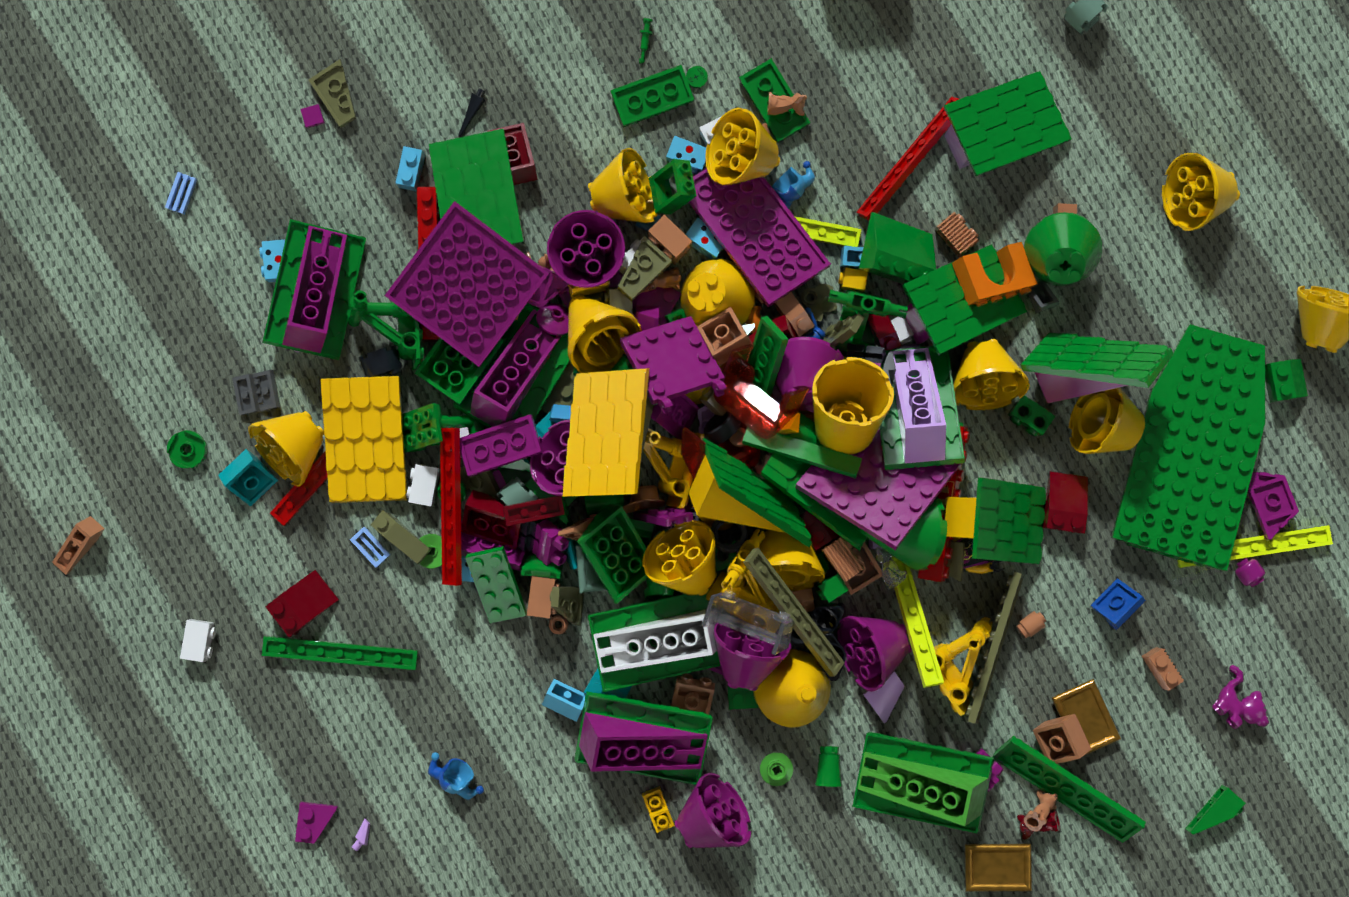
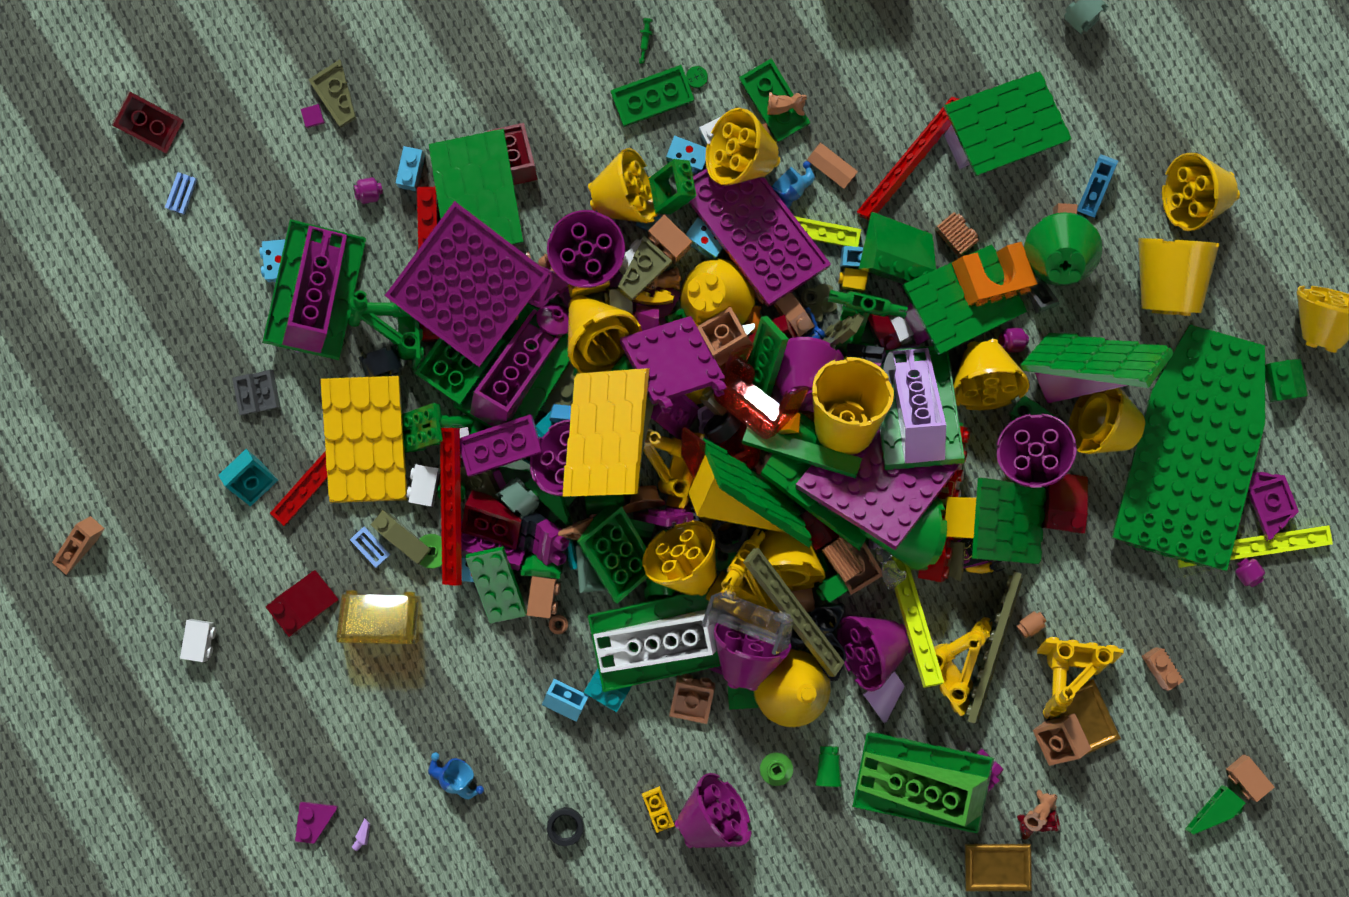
(147, 122): none -> dark red slope
(185, 438): green plate -> none
(288, 444): yellow cone -> none
(340, 652): green plate -> none
(367, 190): none -> magenta head
(379, 618): none -> clear yellow windscreen
(475, 103): black piece -> none
(533, 510): dark red plate -> none
(551, 831): none -> black tyre
(568, 603): olive wing -> none
(642, 738): piece -> none
(660, 298): none -> yellow slope
(736, 439): nougat tile -> none
(832, 165): none -> nougat piece
(1013, 340): none -> magenta head
(1036, 450): none -> magenta cone
(1069, 789): green plate -> none
(1073, 654): none -> yellow plate
(1097, 185): none -> dark azure slope
(1117, 603): blue bracket -> none
(1175, 275): none -> yellow cone
(1249, 708): magenta animal -> none
(1249, 778): none -> nougat brick

